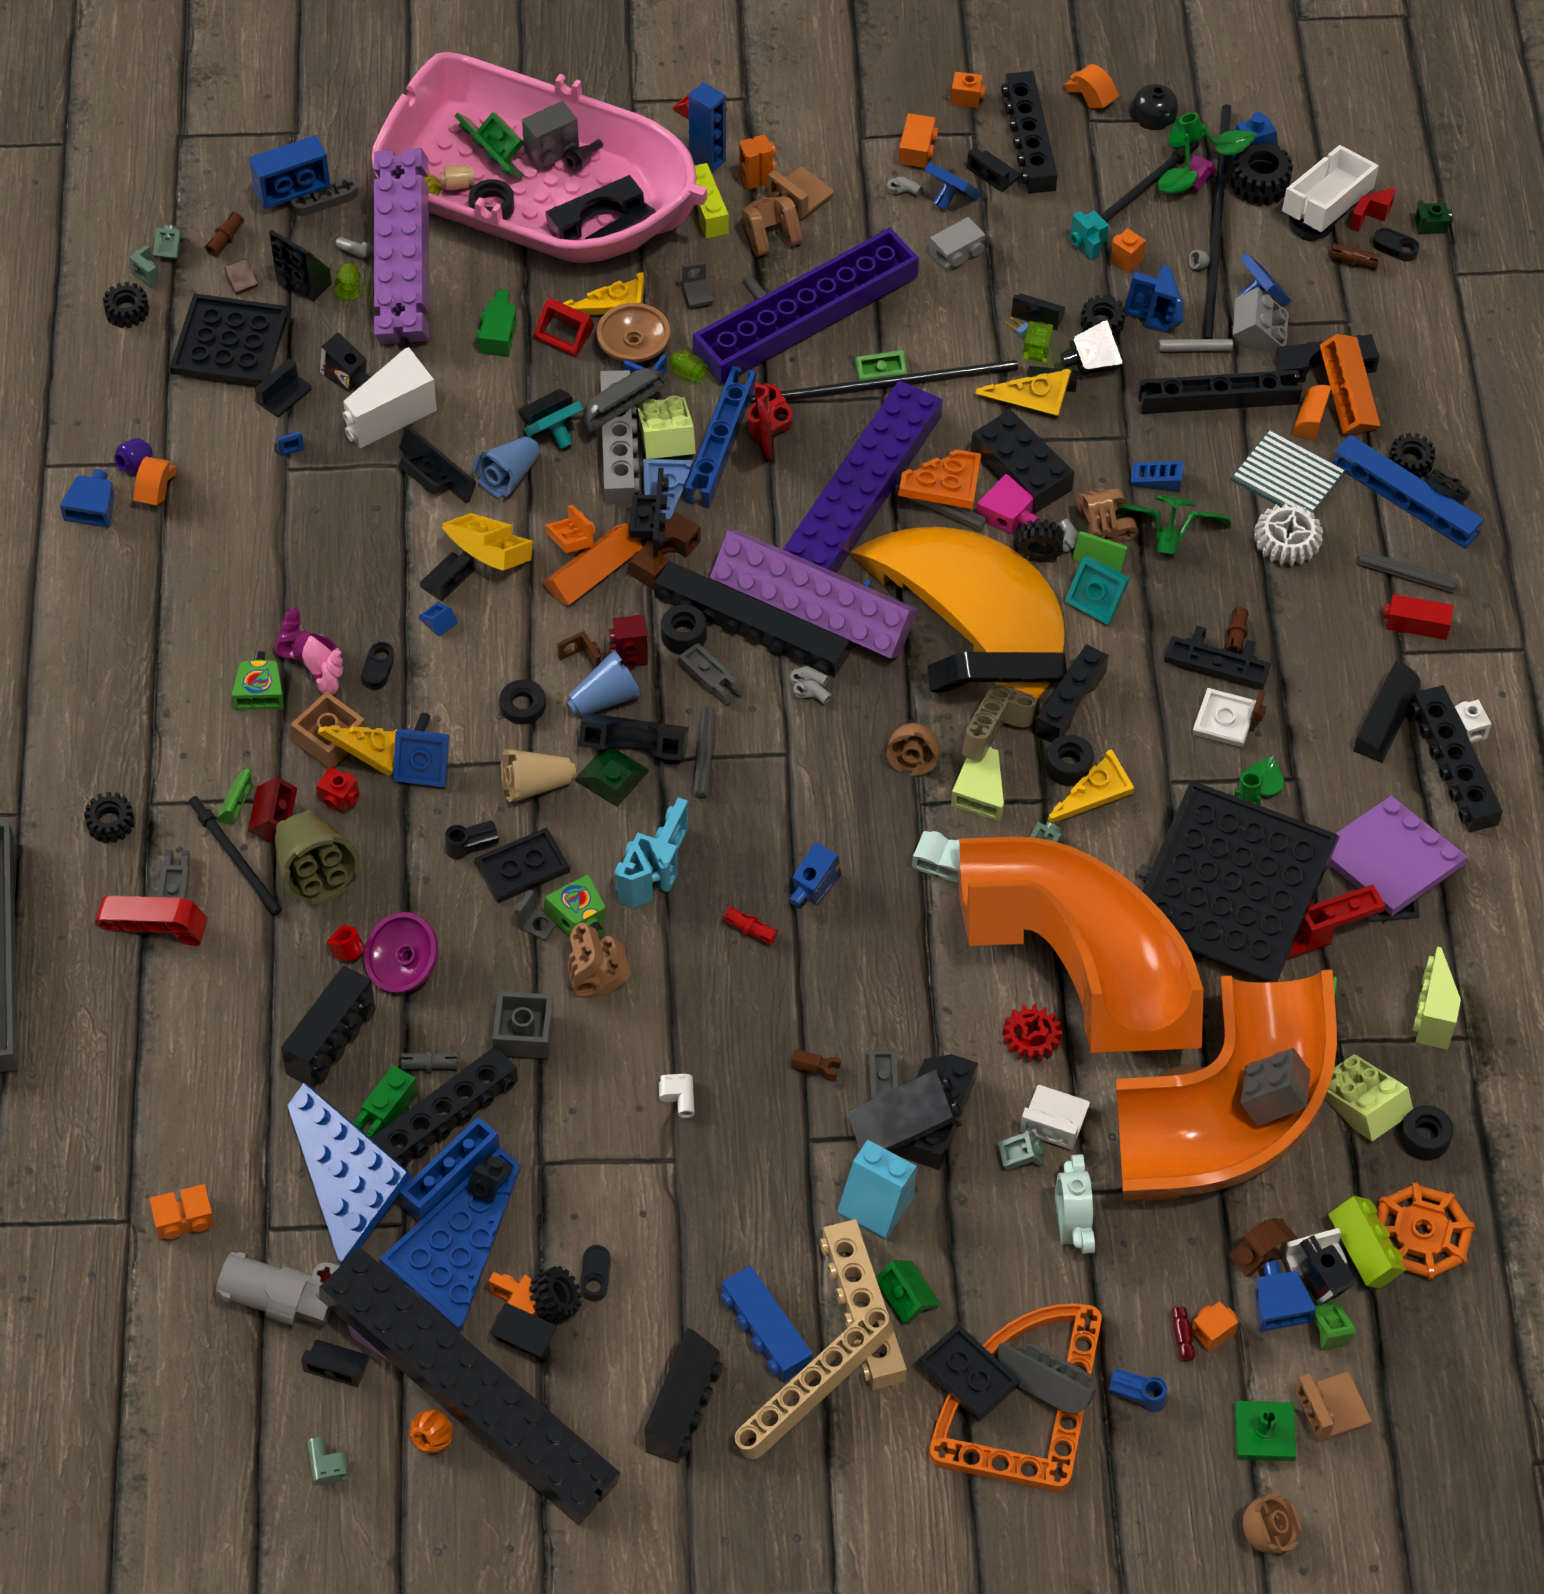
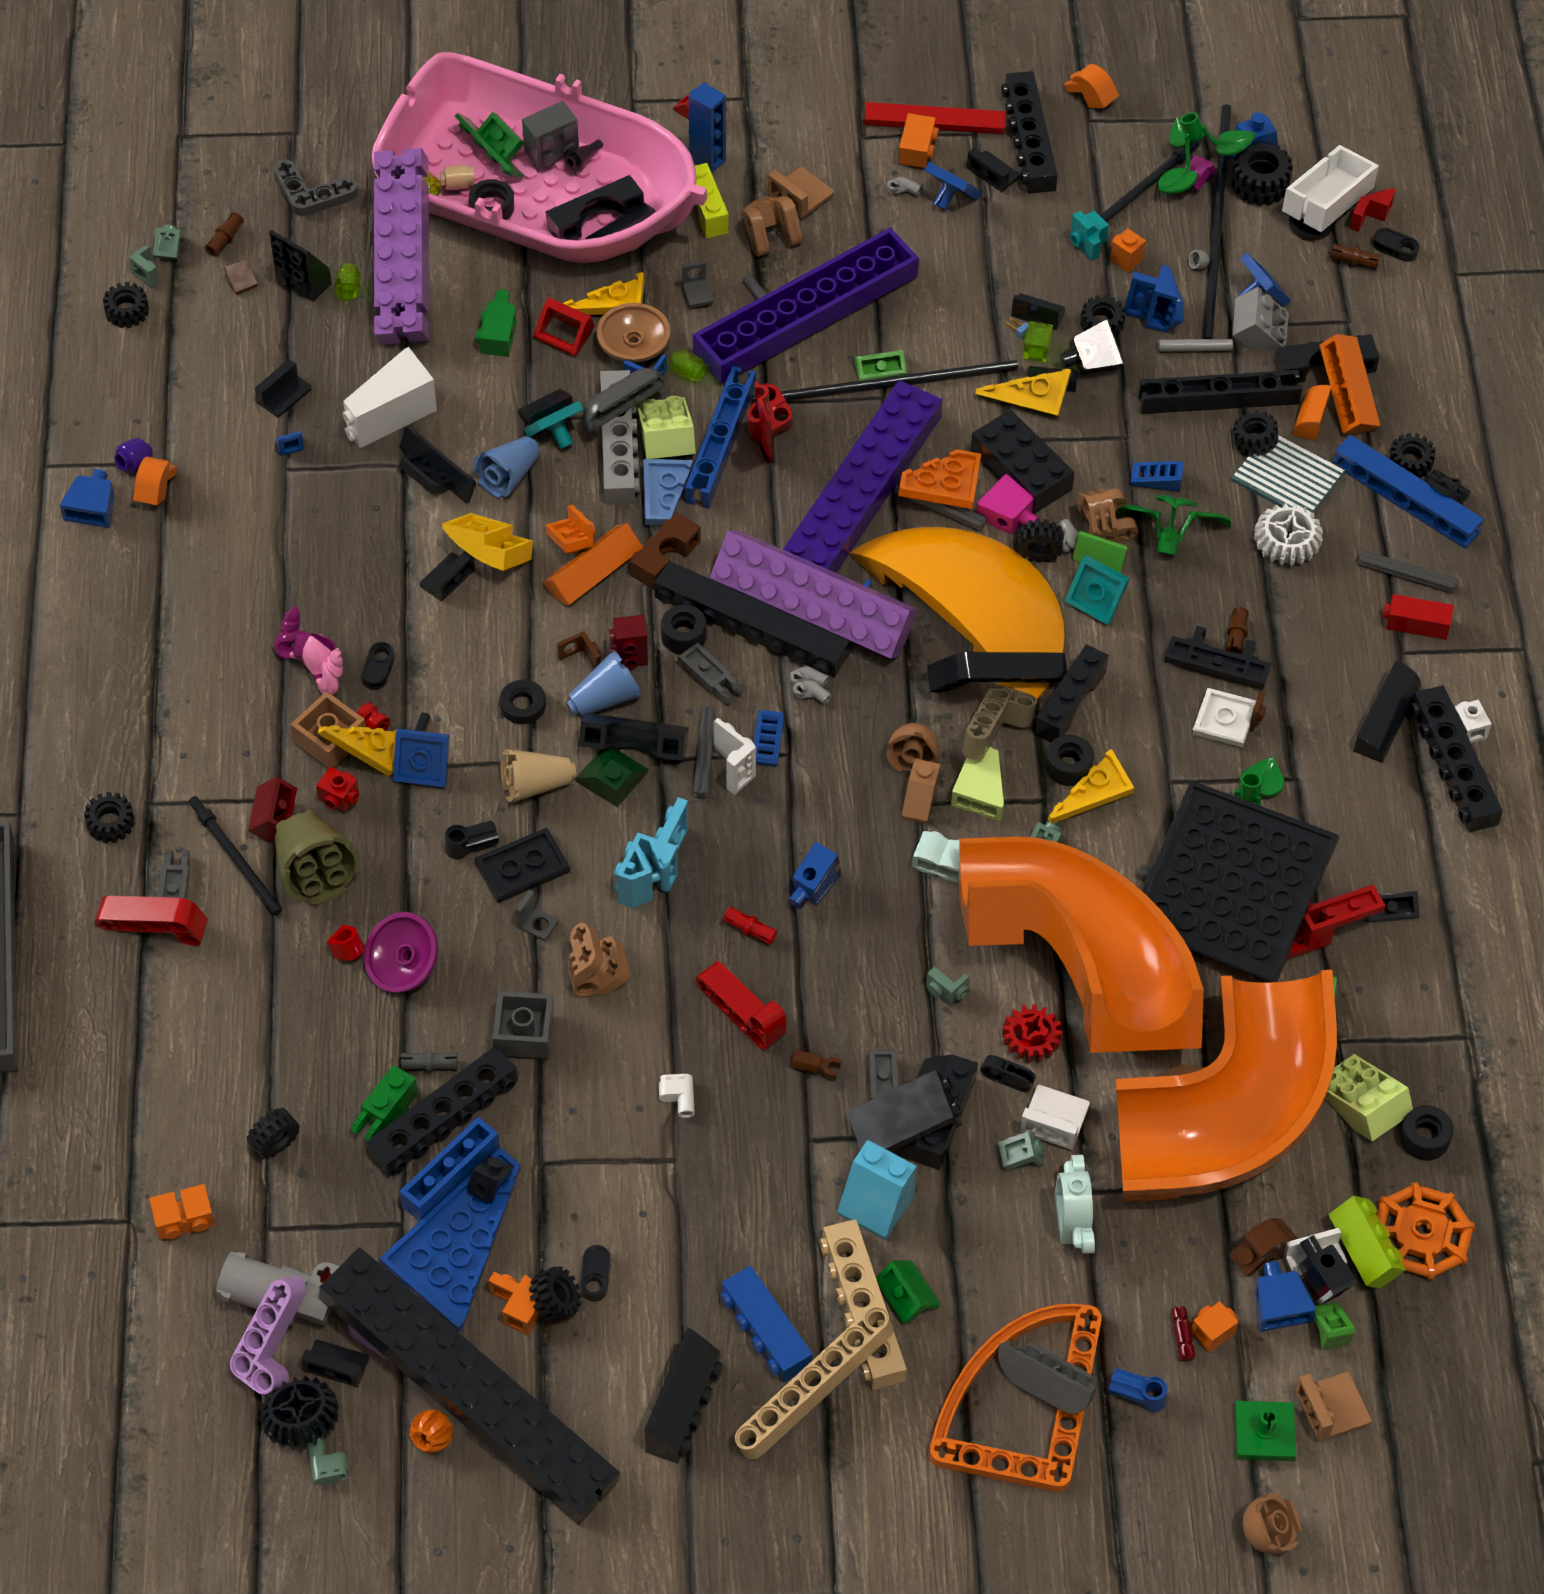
(229, 339): black plate -> none
(235, 798): bright green slope -> none
(257, 684): bright green torso -> none
(273, 1133): none -> black tyre
(284, 1299): none -> lavender beam
(289, 172): blue brick -> none
(299, 1412): none -> black gear
(328, 1027): black brick -> none
(343, 363): black torso -> none
(348, 1170): wing -> none
(354, 248): light grey arm -> none
(373, 718): none -> red wheel
(438, 618): blue slope -> none
(523, 1331): black panel -> none
(576, 904): bright green torso -> none
(647, 514): black bracket -> none
(739, 754): none -> white bracket
(756, 161): orange brick -> none
(758, 1021): none -> red beam
(768, 722): none -> blue slope
(921, 791): none -> medium nougat slope
(944, 988): none -> sand green bracket
(946, 117): none -> red tile
(957, 244): light grey brick -> none
(967, 90): orange brick -> none
(968, 1372): black tile -> none
(1008, 1073): none -> black piece
(1154, 107): black cylinder -> none
(1255, 422): none -> black tyre
(1275, 1086): dark grey brick -> none
(1395, 854): medium lavender plate -> none
(1433, 218): dark green brick -> none
(1437, 1004): yellowish green slope -> none

